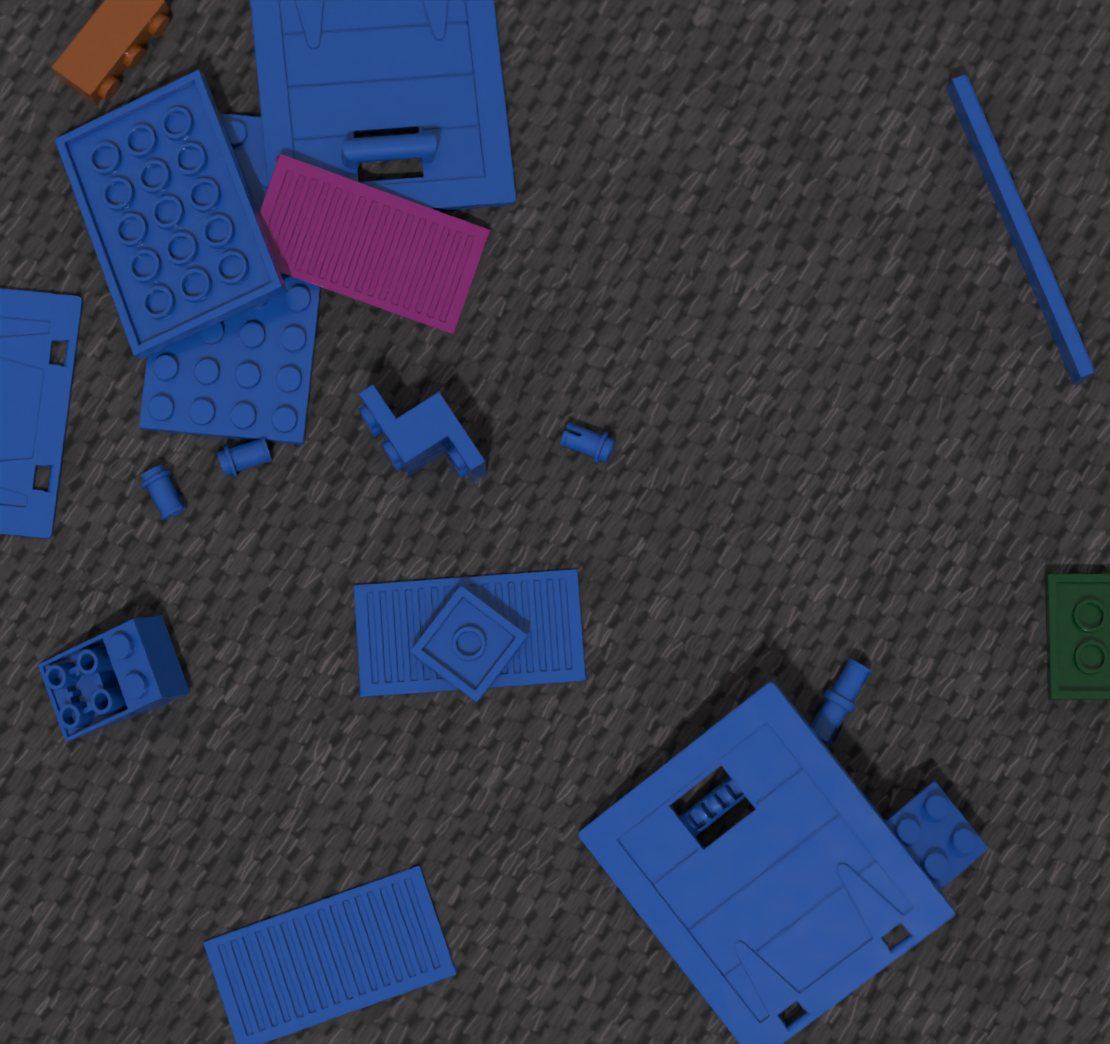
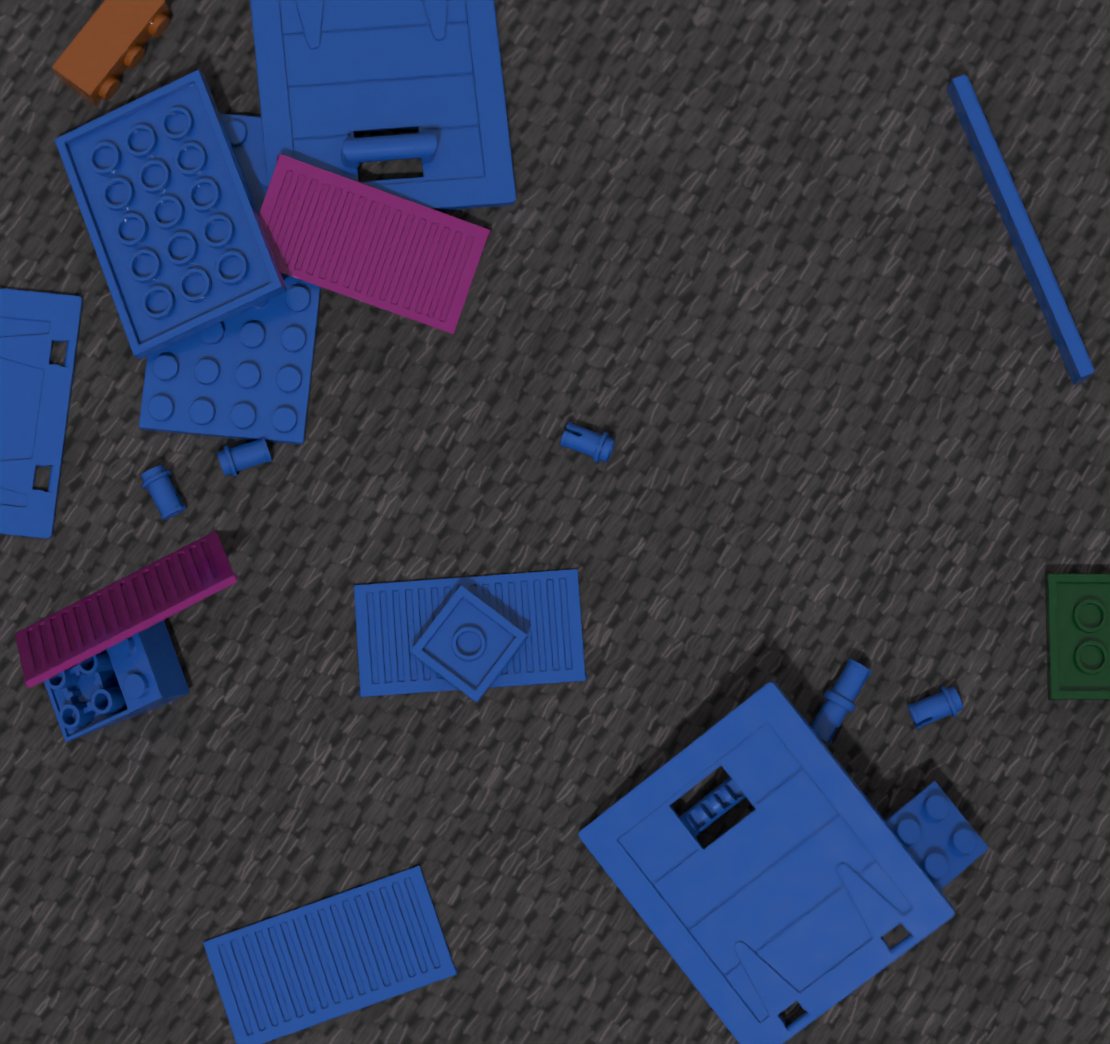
(123, 608): none -> magenta window
(421, 435): blue bracket -> none
(935, 707): none -> blue pin

